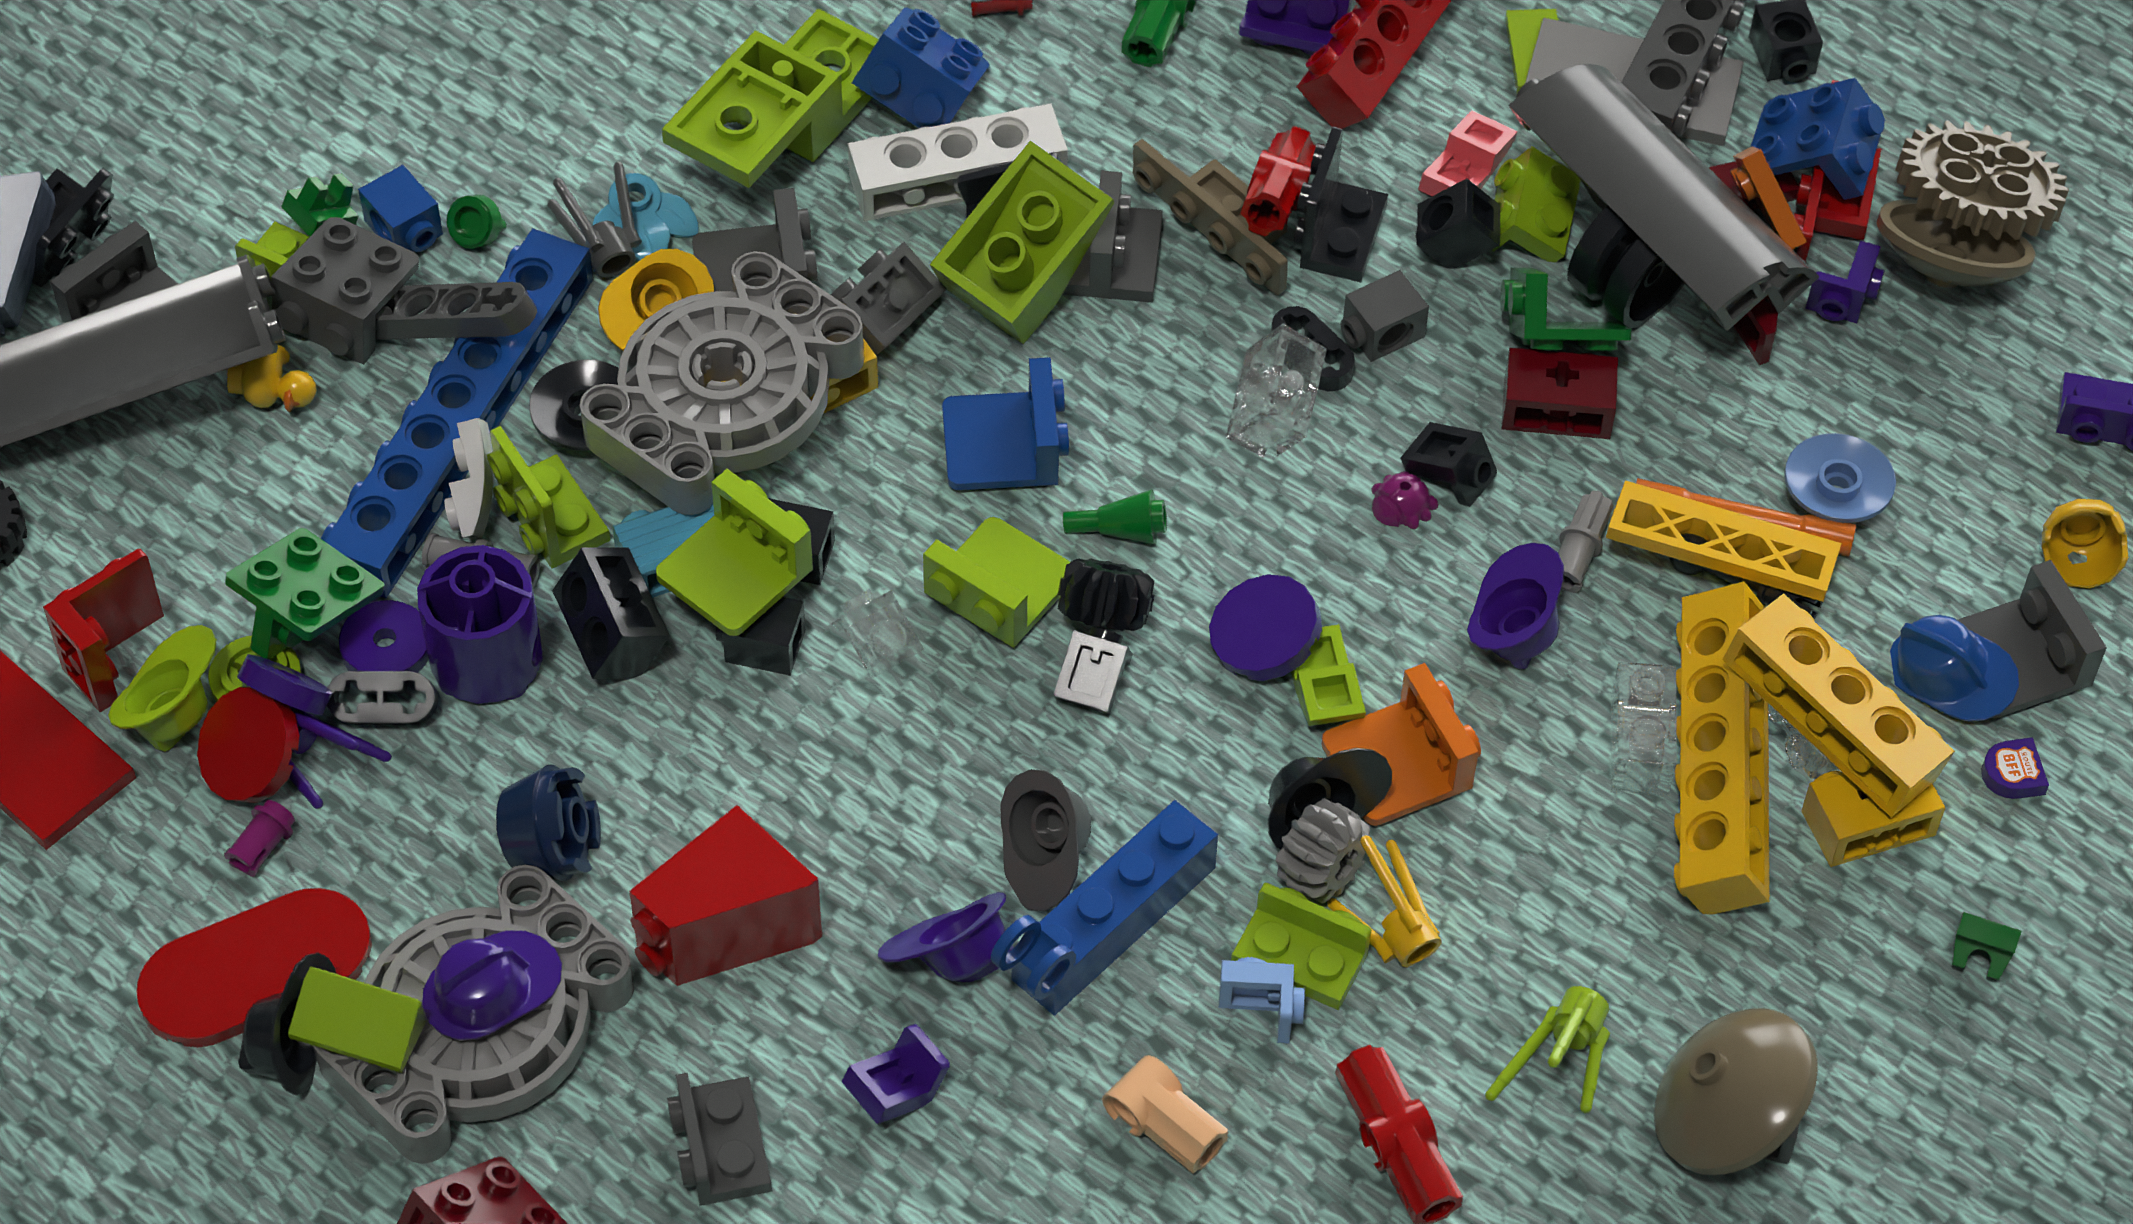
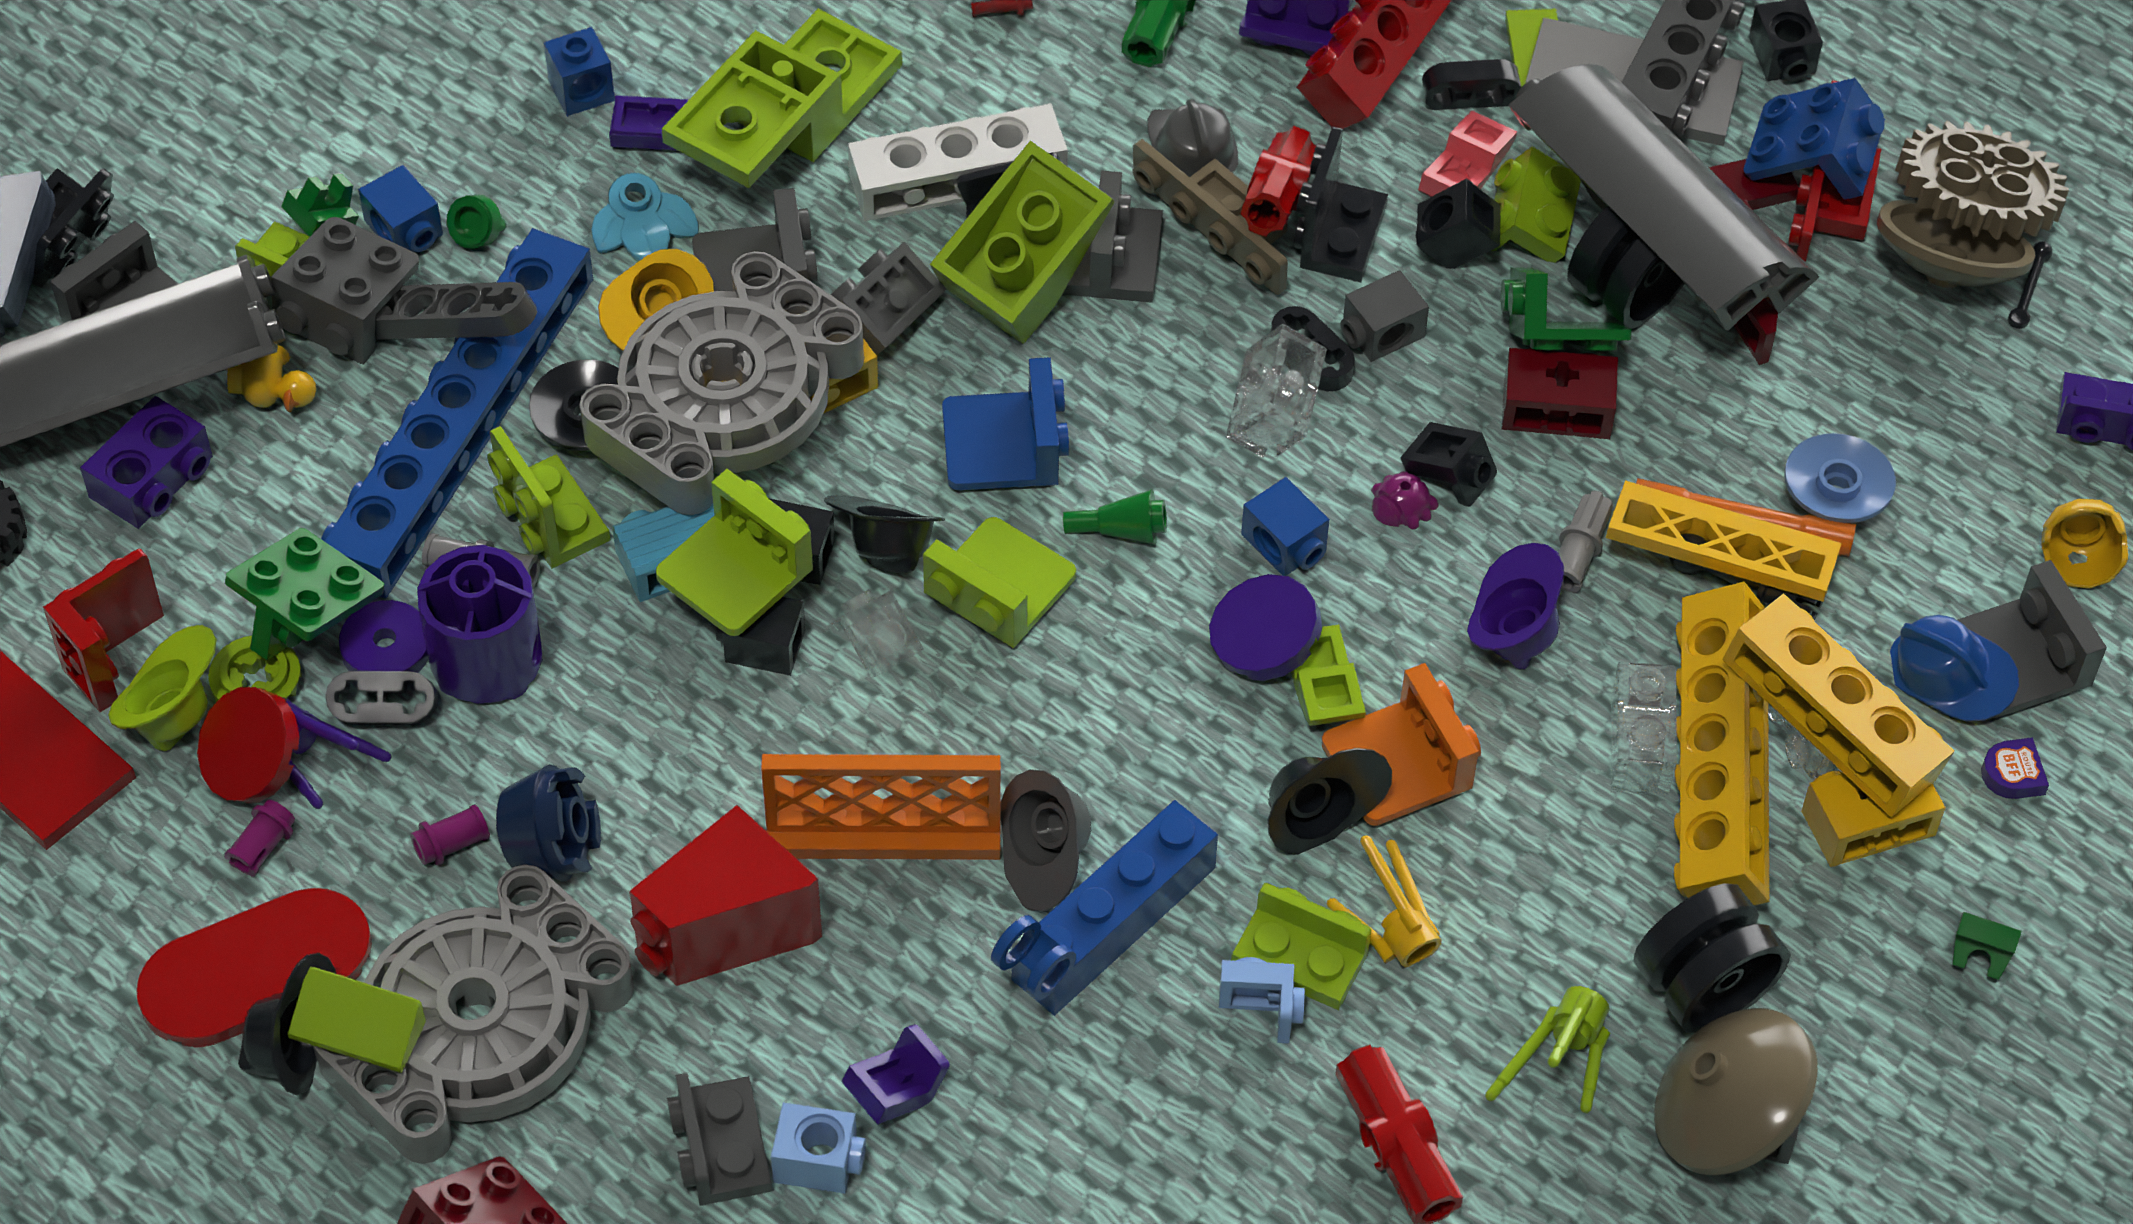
(147, 462): none -> dark purple brick
(284, 684): dark purple piece -> none
(449, 835): none -> magenta pin
(471, 497): white slope -> none
(490, 983): dark purple piece -> none
(579, 71): none -> blue brick
(608, 244): dark grey plant -> none
(610, 612): black brick -> none
(640, 120): none -> dark purple plate
(808, 1126): none -> light blue brick
(886, 533): none -> black piece
(899, 827): none -> orange fence
(921, 70): blue bracket -> none
(953, 943): dark purple piece -> none
(1093, 669): bracket -> none
(1106, 594): black gear -> none
(1155, 1105): light nougat piece -> none
(1193, 136): none -> dark grey piece
(1285, 527): none -> blue brick
(1322, 850): light grey gear -> none
(1471, 84): none -> black beam
(1711, 956): none -> black wheel
(1758, 182): orange wing -> none
(1844, 298): dark purple bracket -> none
(2019, 317): none -> black hinge

